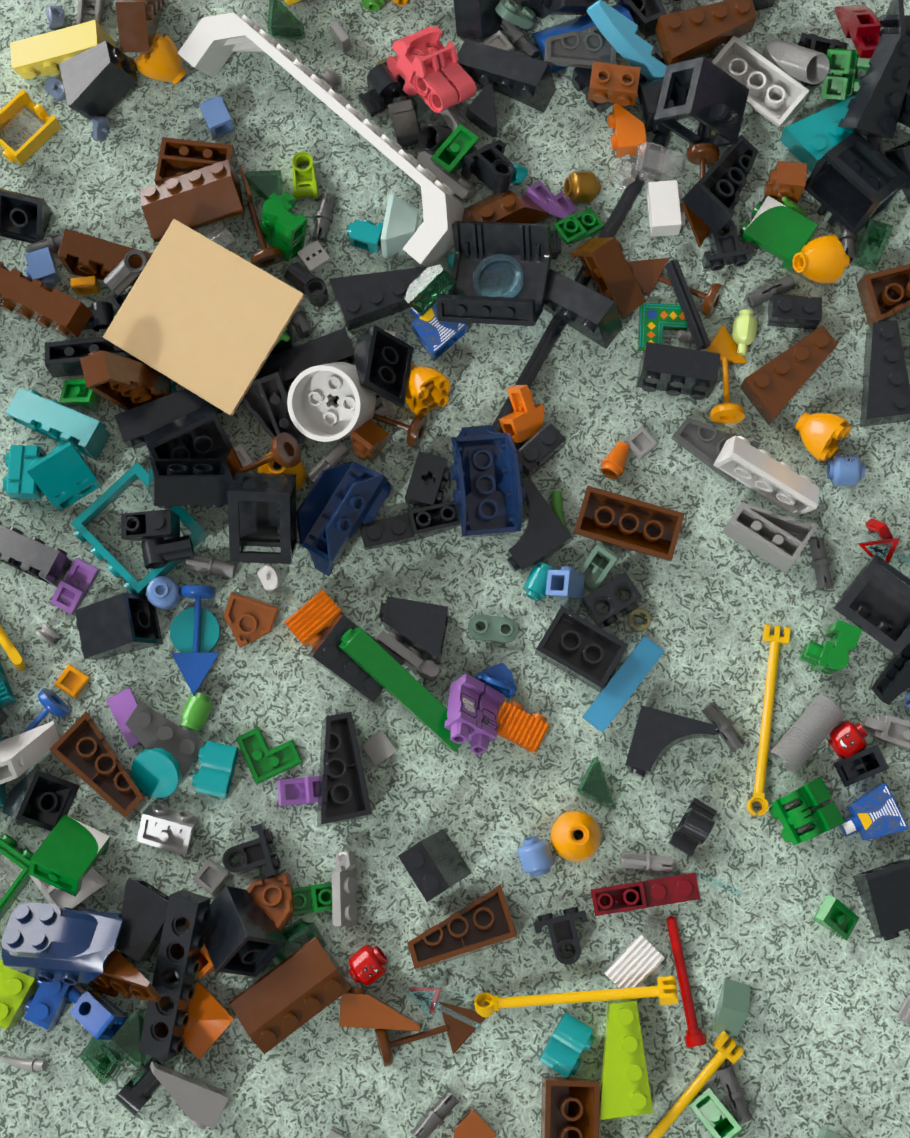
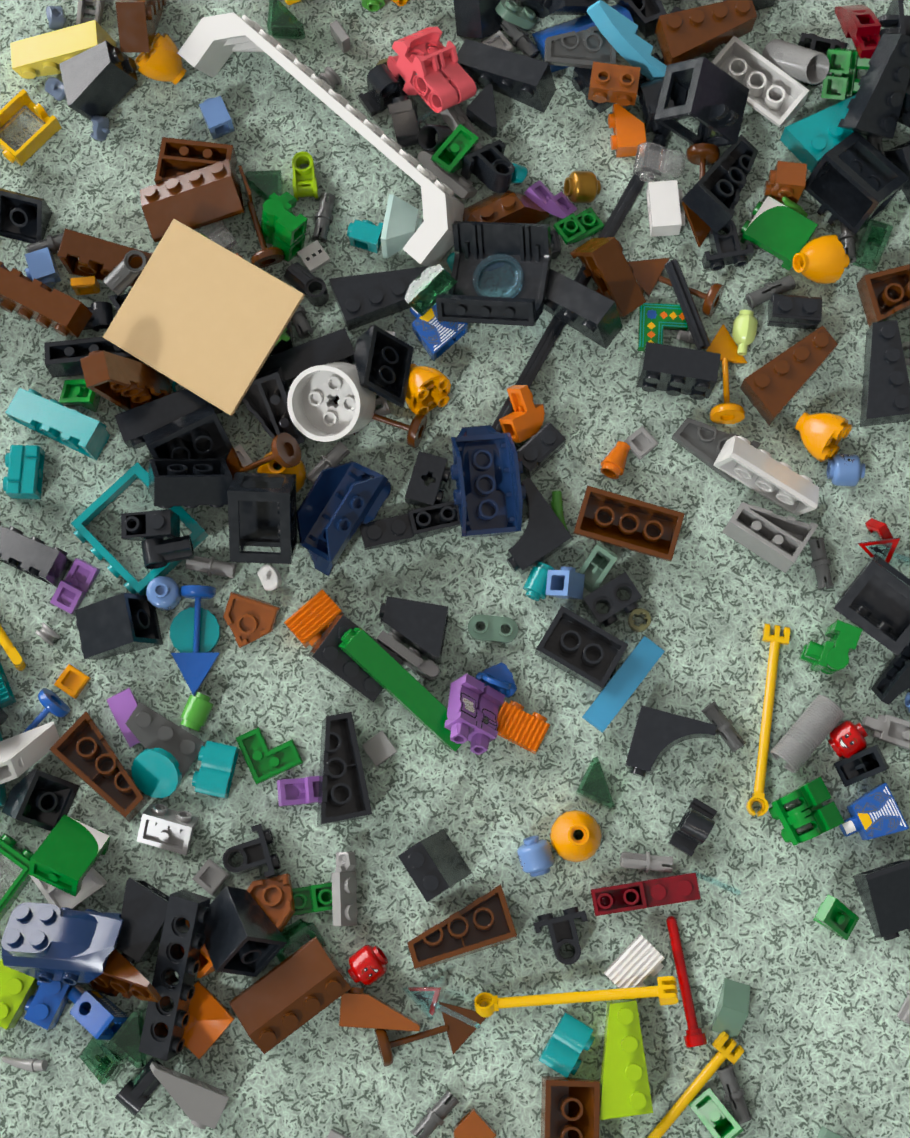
(63, 476): teal slope -> none
(369, 440): dark orange slope -> none
(622, 173): clear slope -> none

